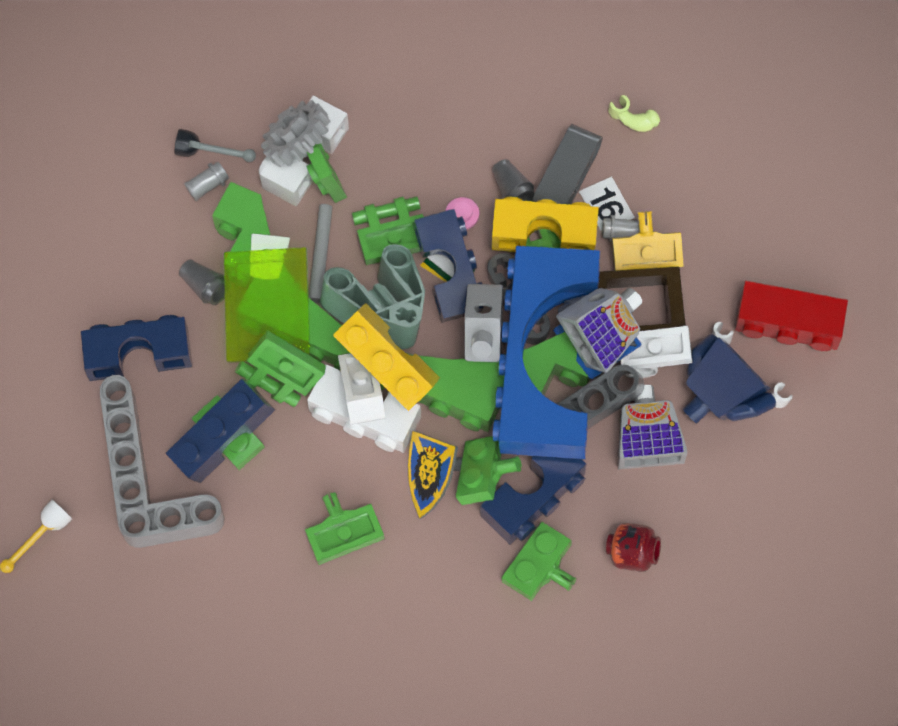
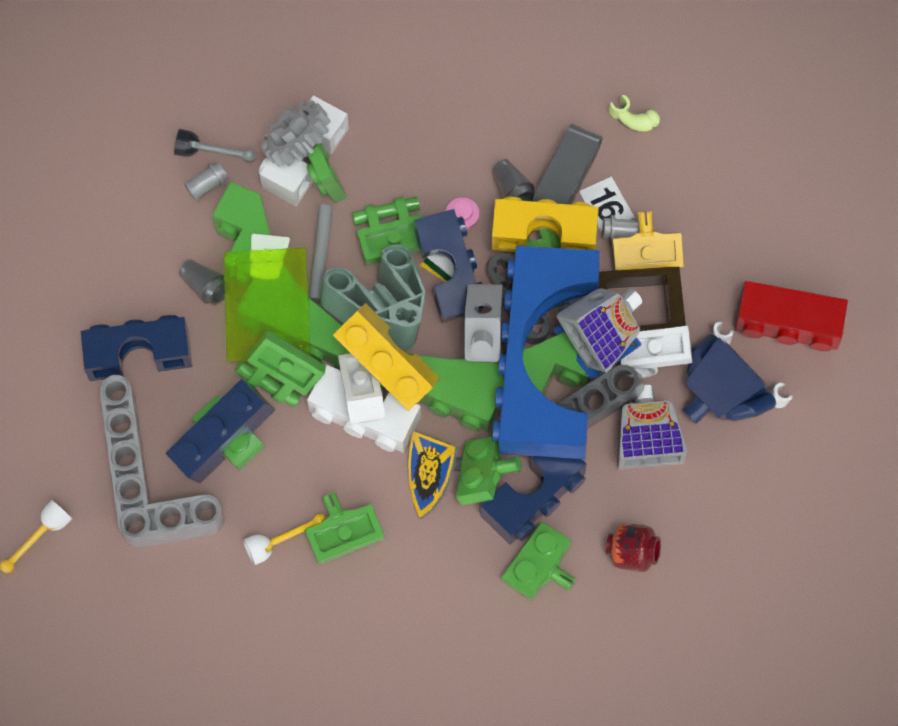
(260, 547): none -> hinge

